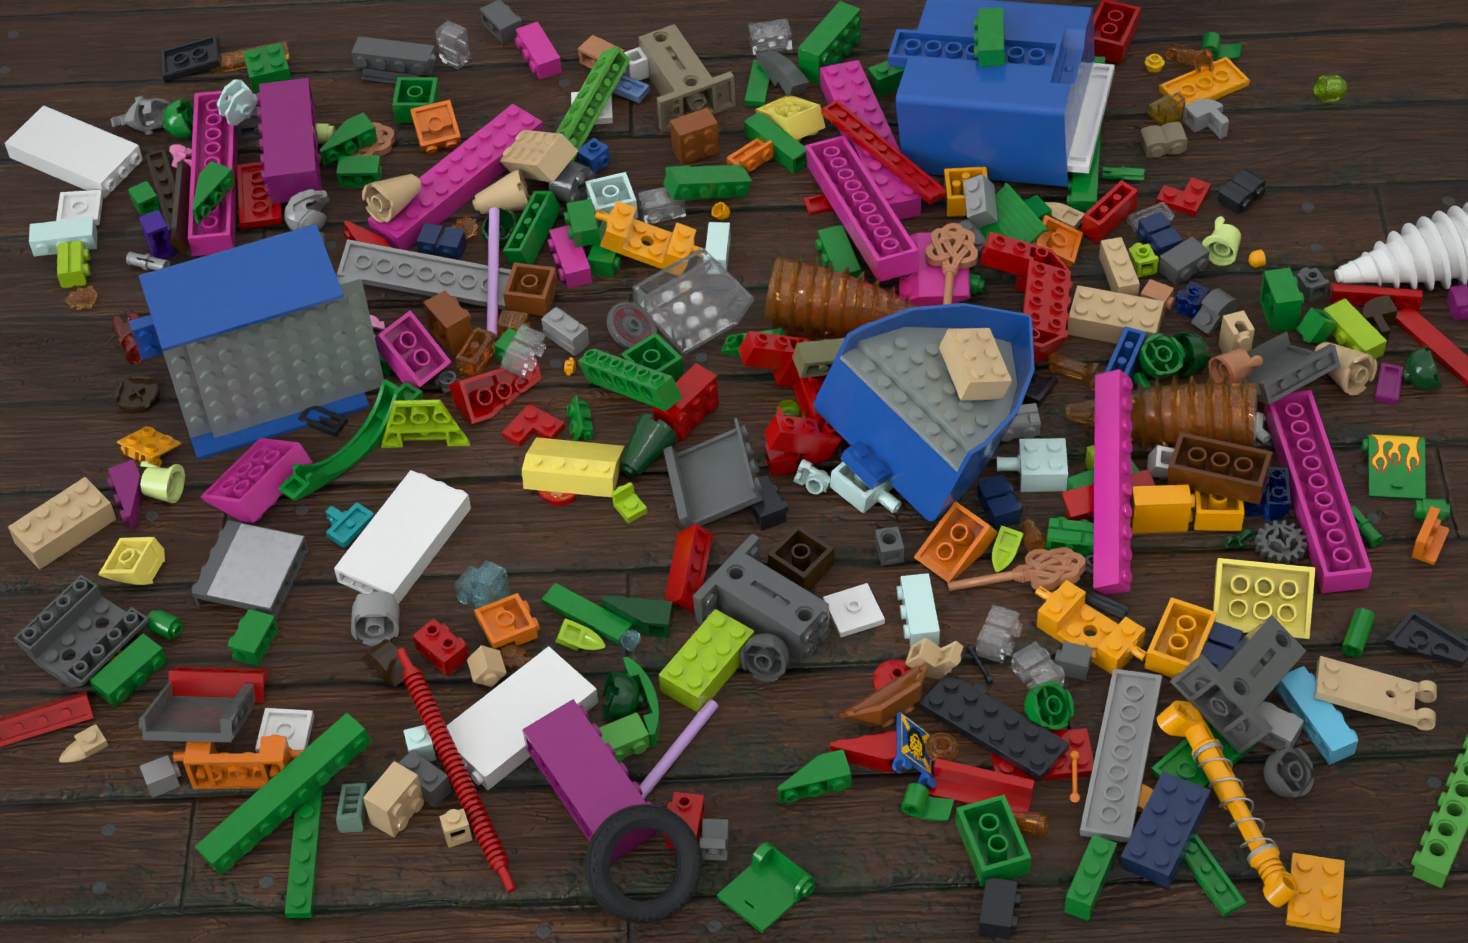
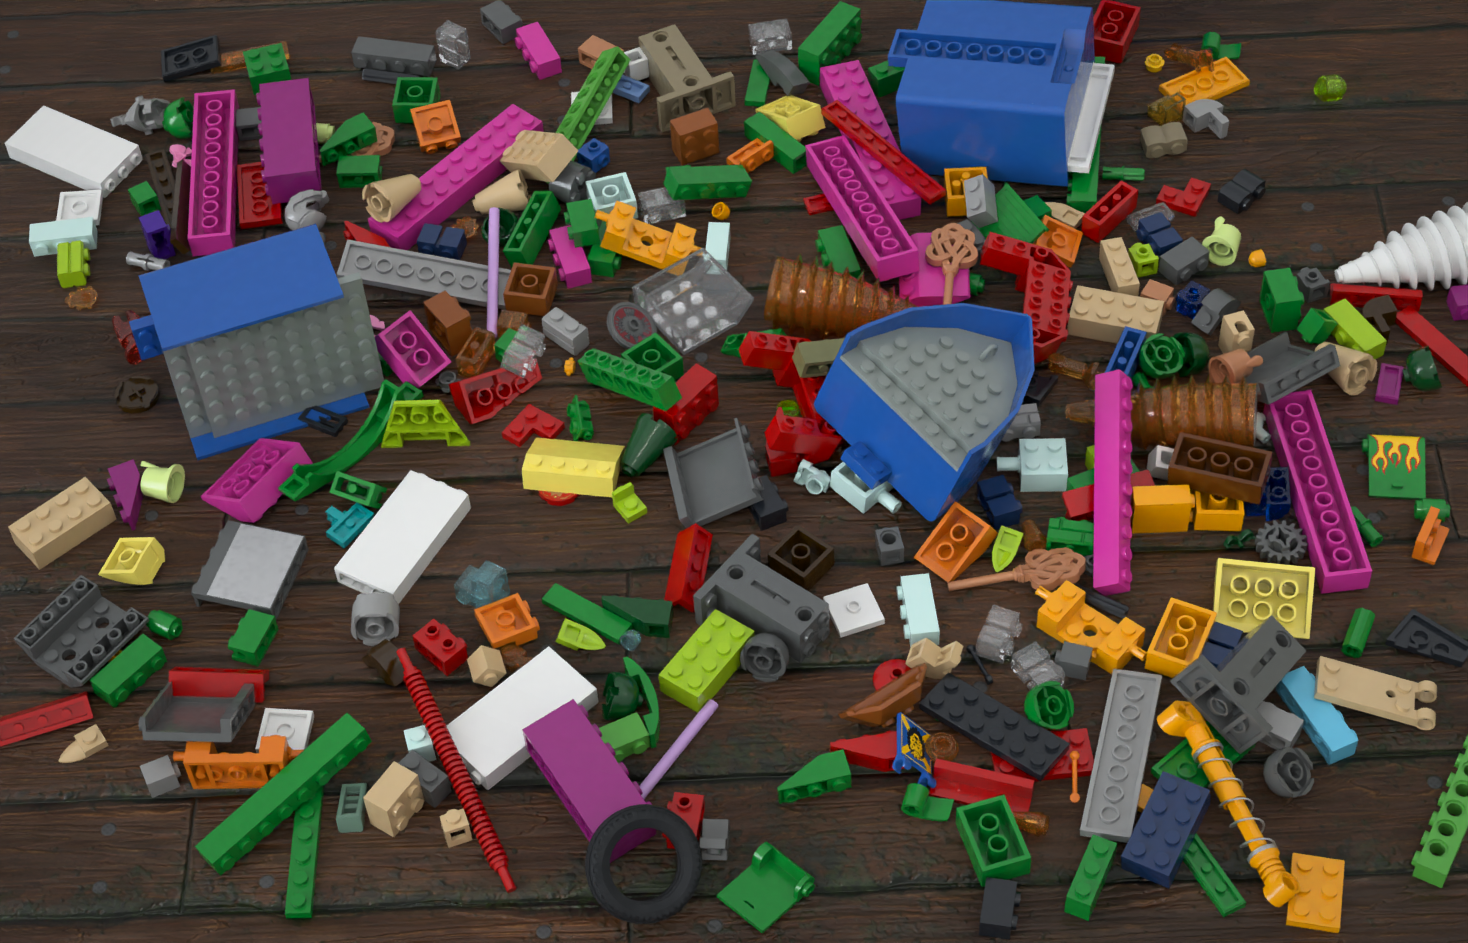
(147, 445): light orange hinge -> none
(211, 187): green slope -> none
(240, 102): light aqua hinge -> none
(358, 490): none -> green brick
(975, 364): tan brick -> none
(989, 37): green brick -> none

